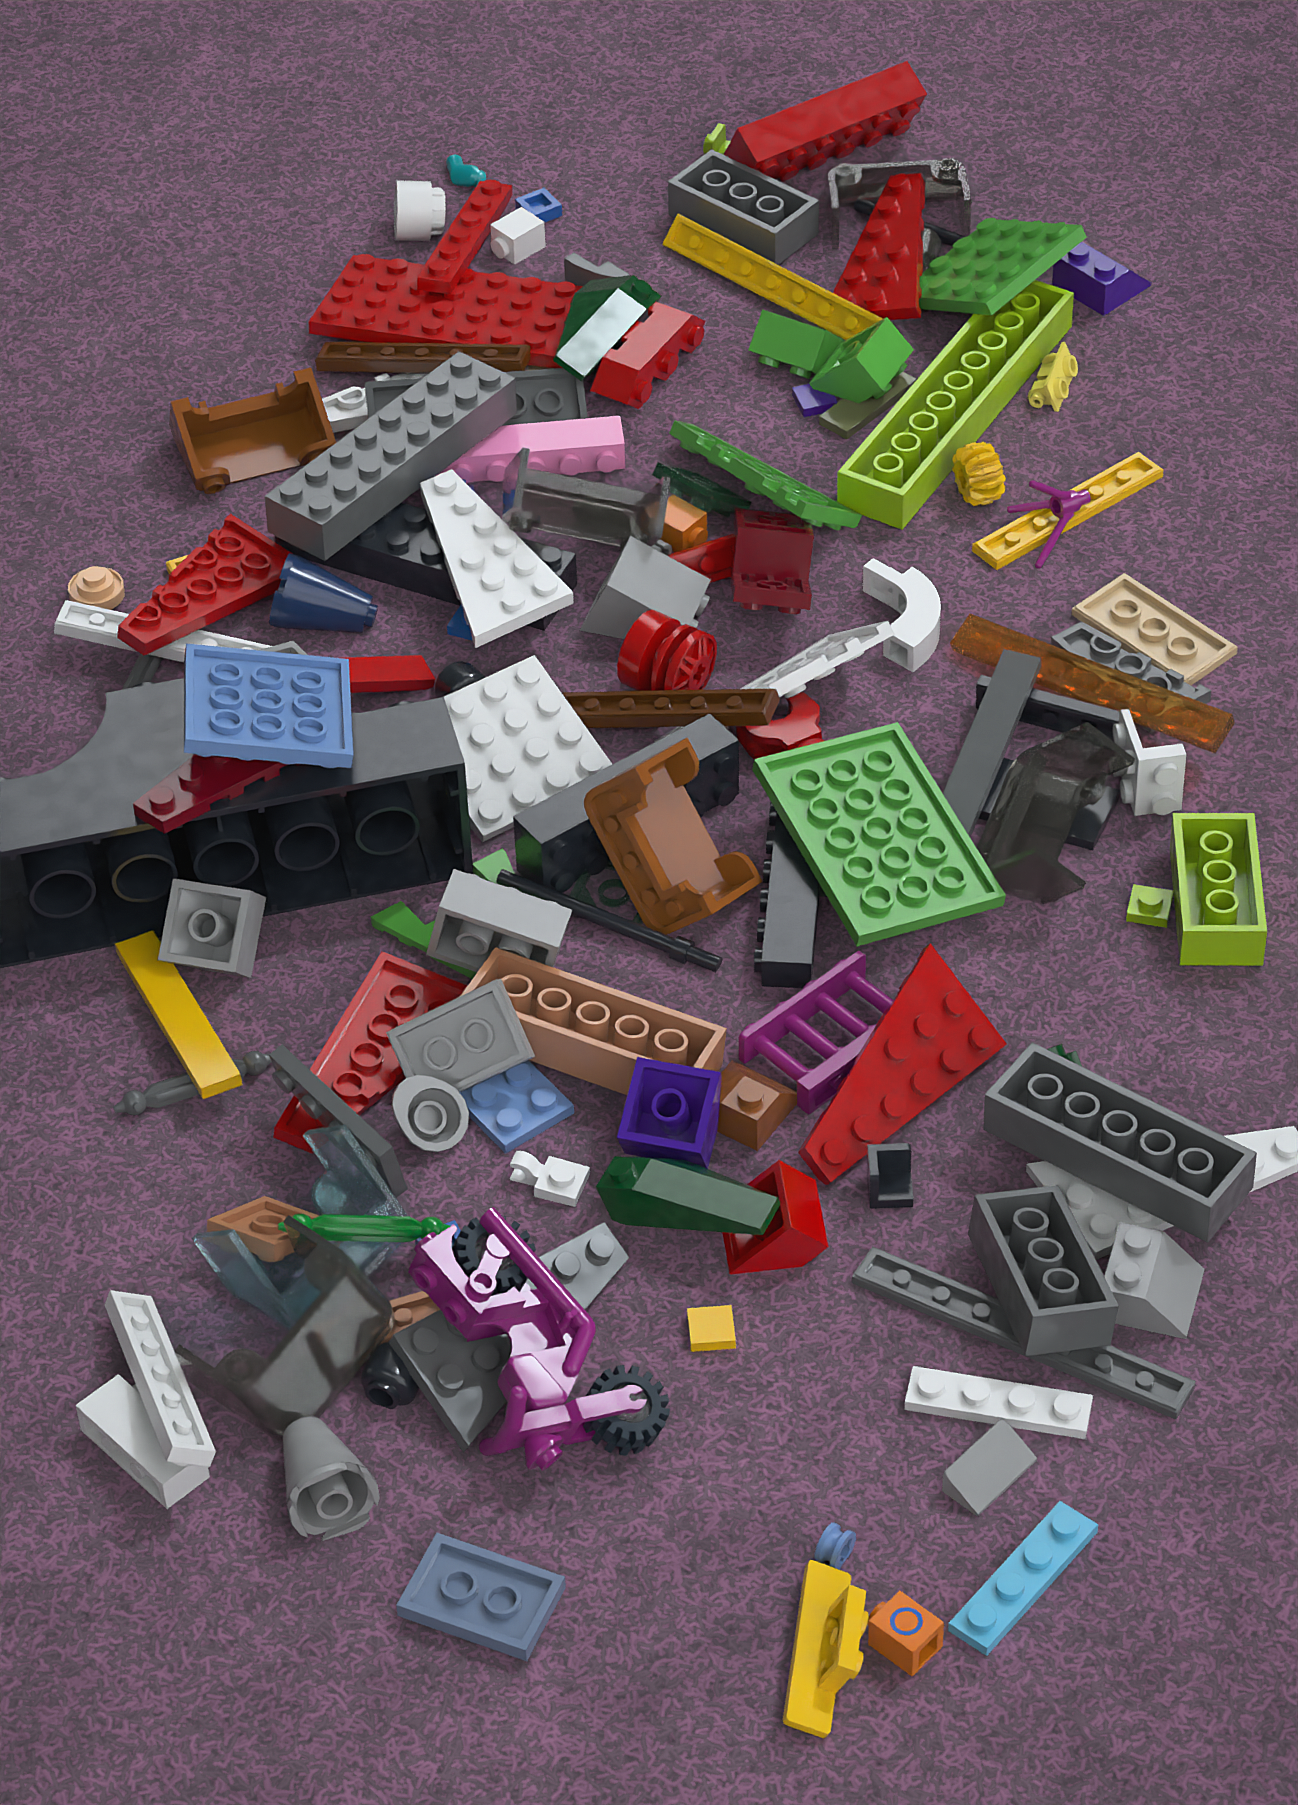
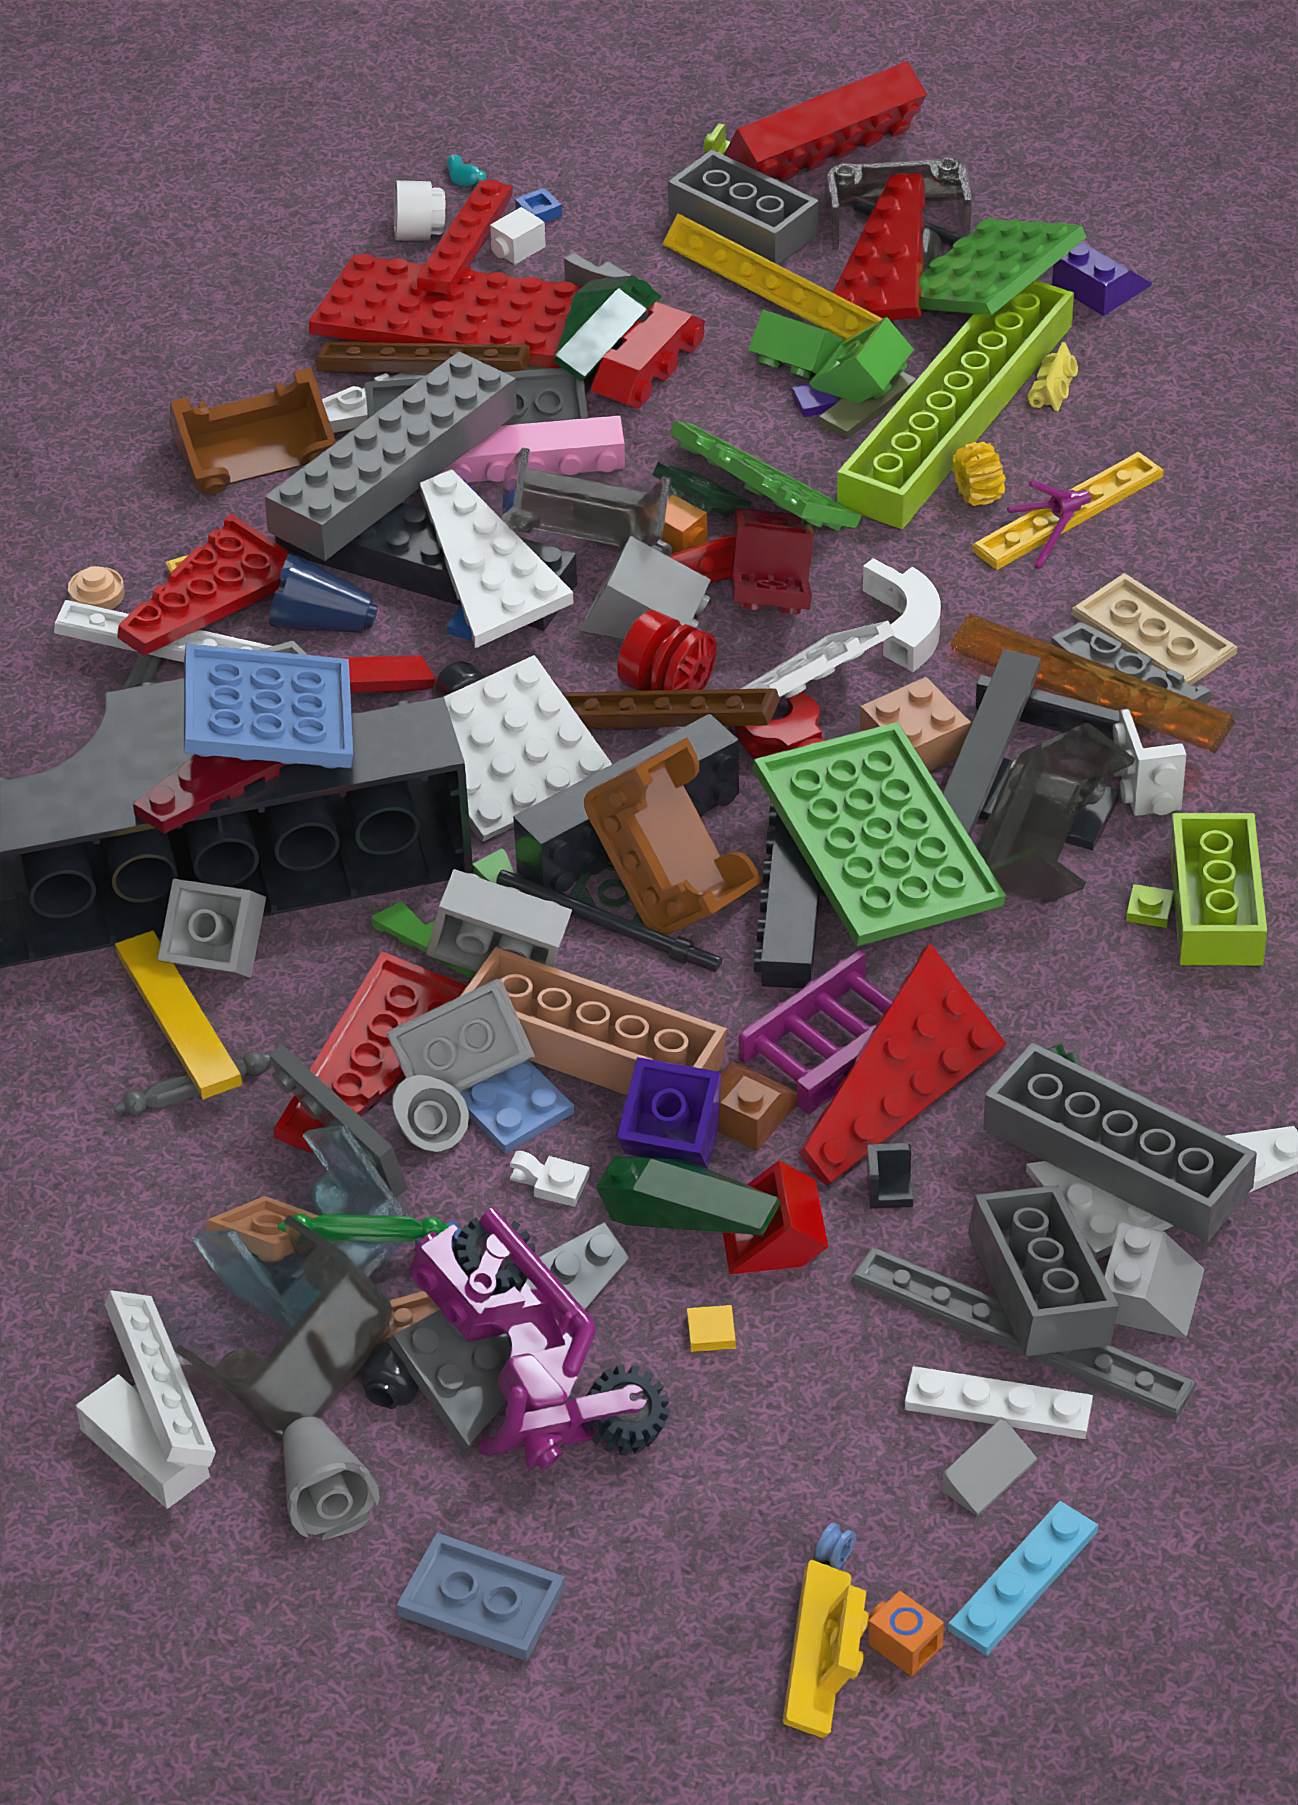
(926, 717): none -> nougat brick

